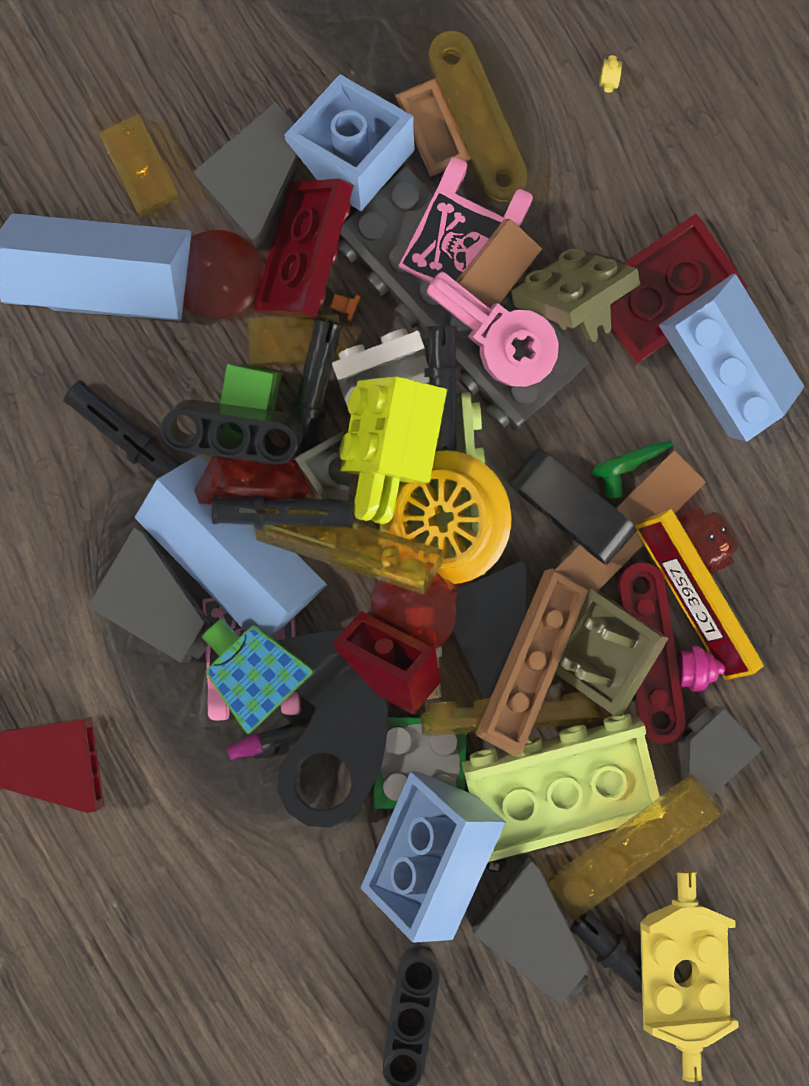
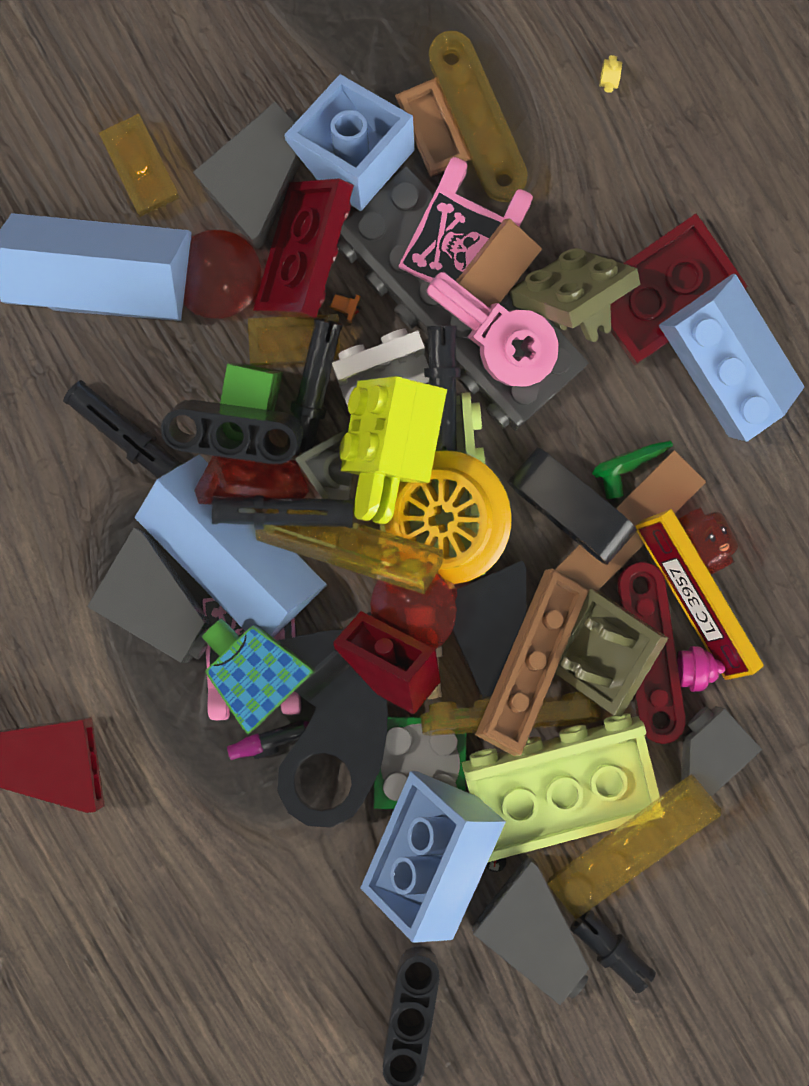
(698, 1009): light yellow plate -> none

